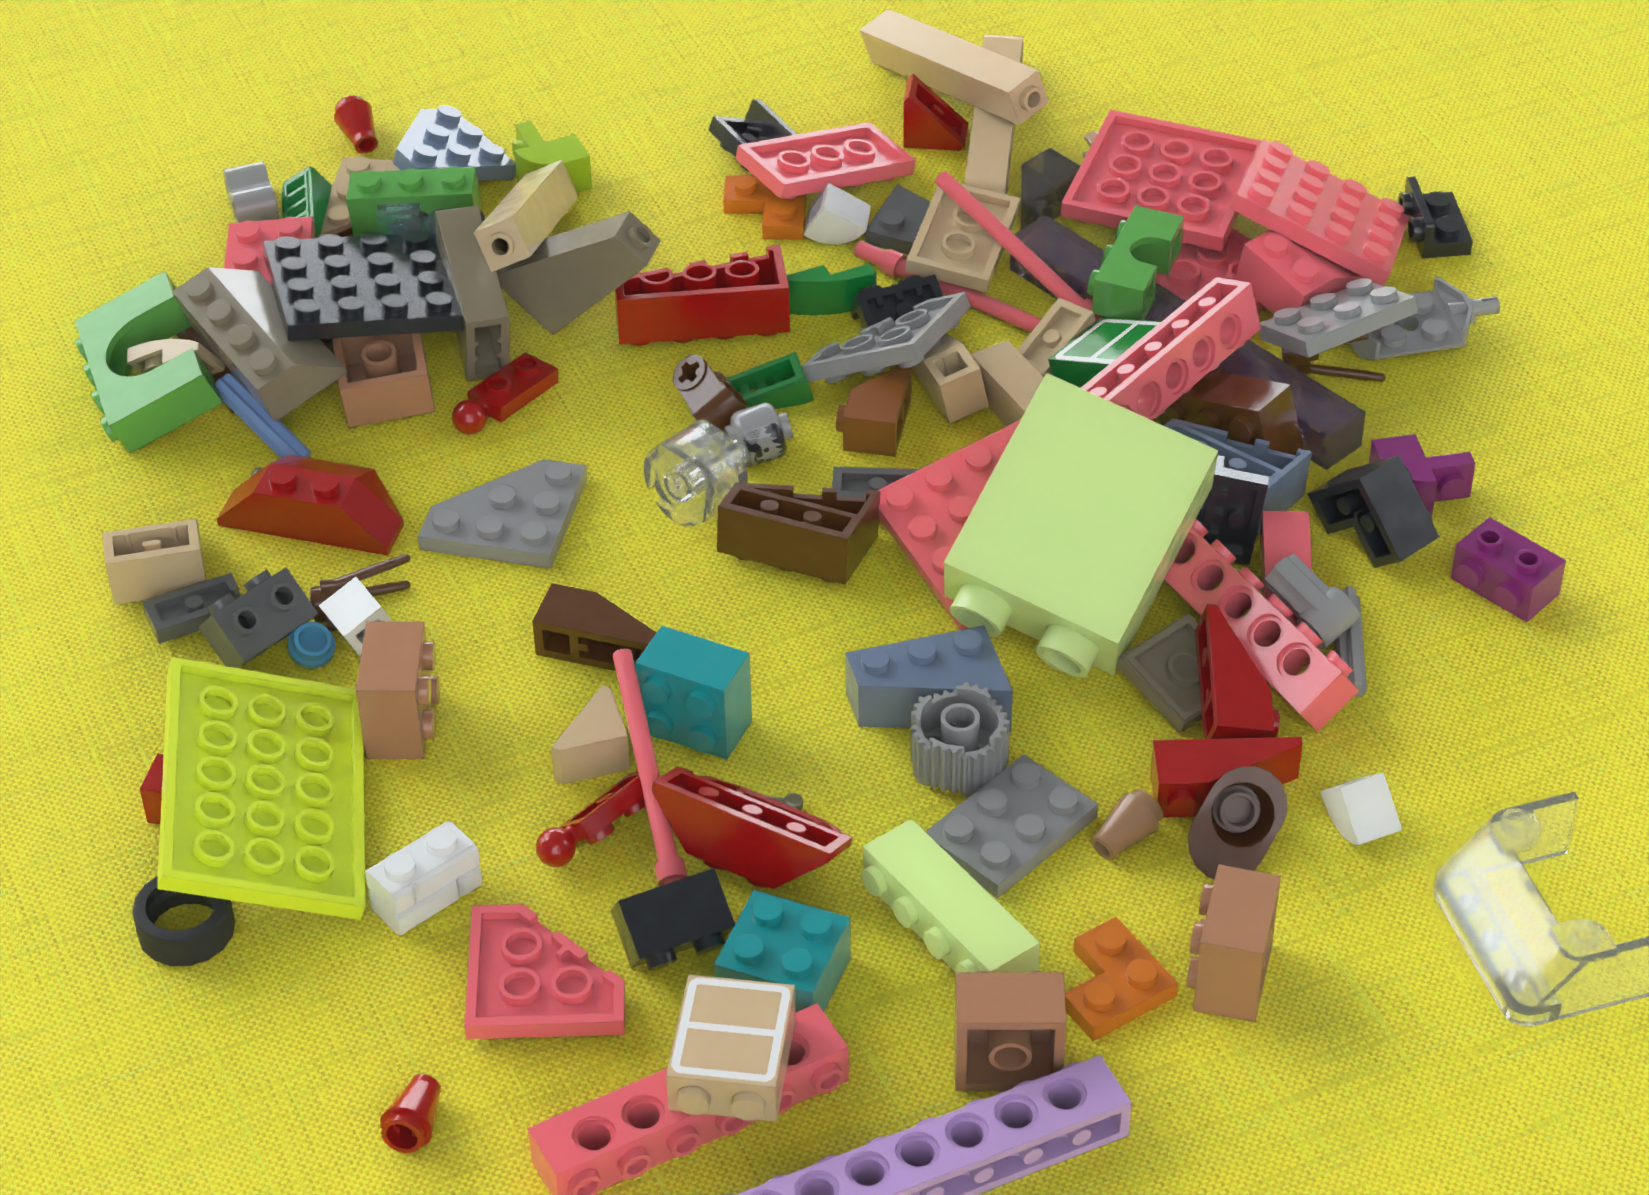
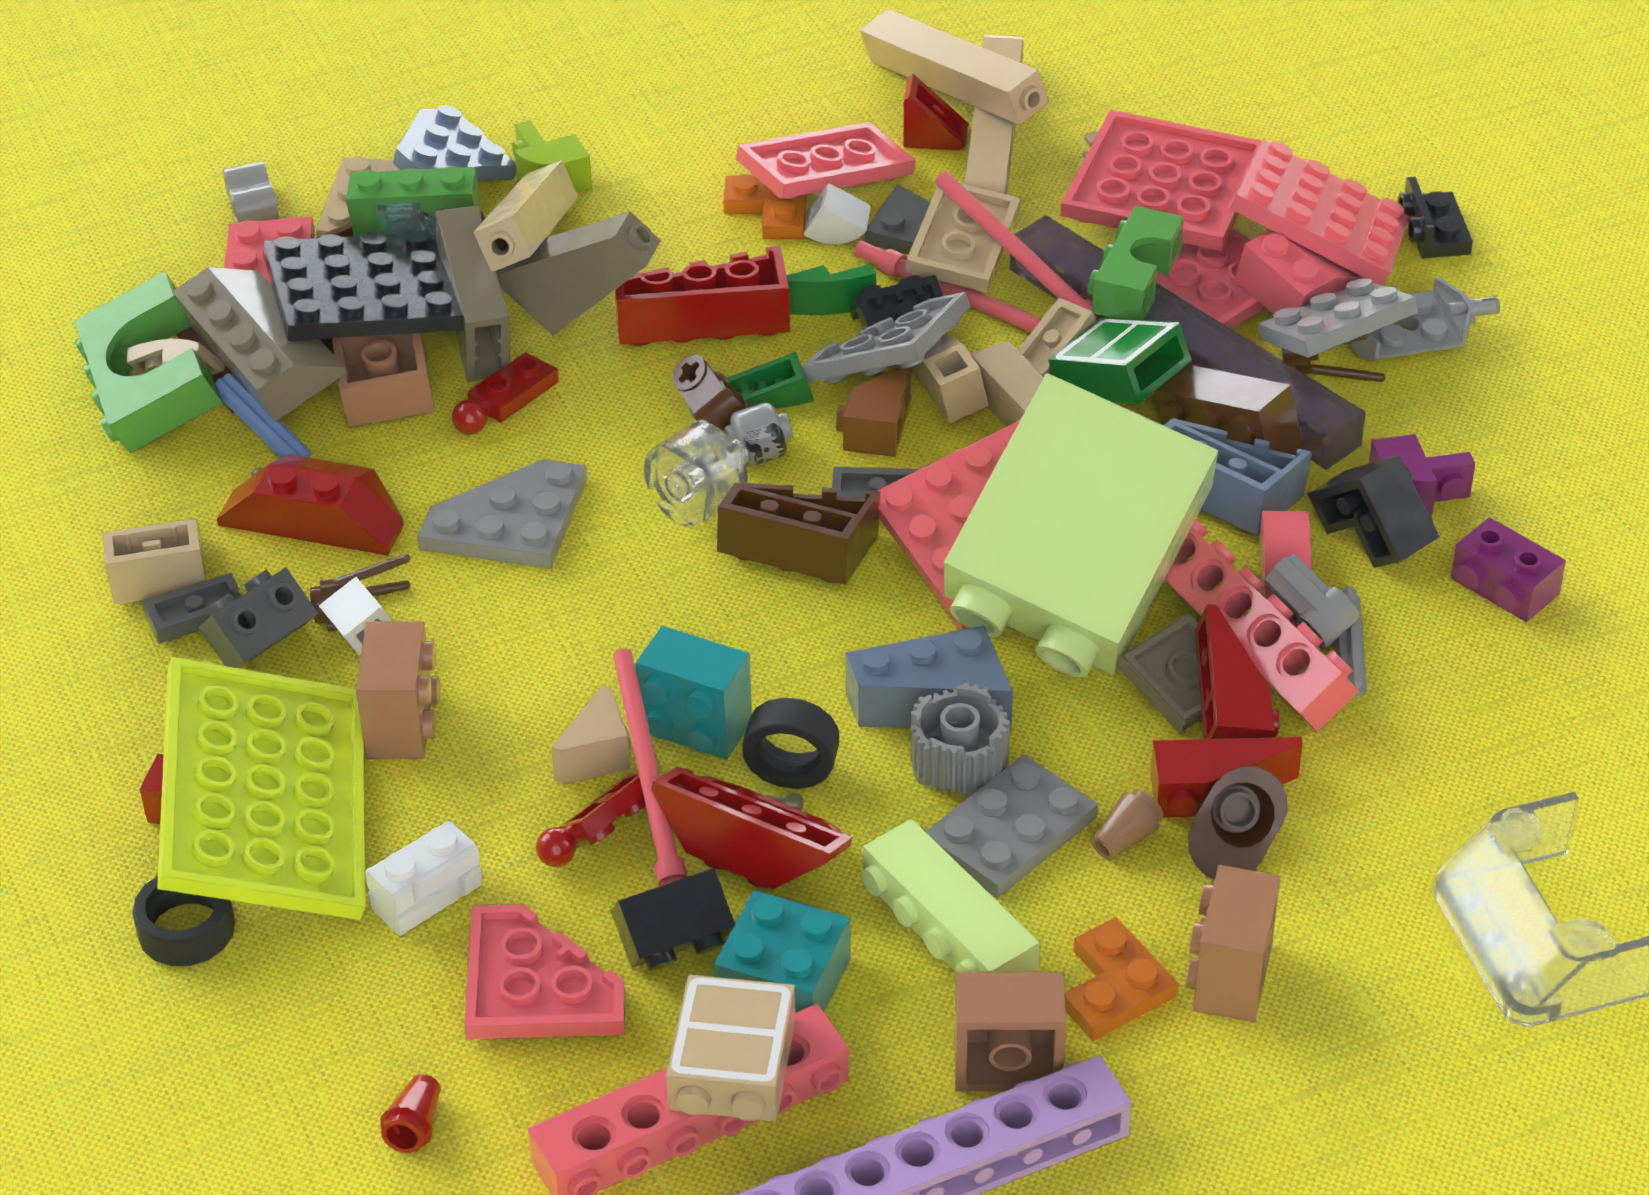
(306, 196): green slope -> none
(311, 645): dark azure plate -> none
(356, 121): red cone -> none
(586, 628): reddish brown slope -> none
(757, 126): black bracket -> none
(792, 718): none -> black tyre
(1044, 185): clear smoke slope -> none
(1180, 349): coral brick -> none
(1234, 509): black bracket -> none
(1362, 809): white brick -> none

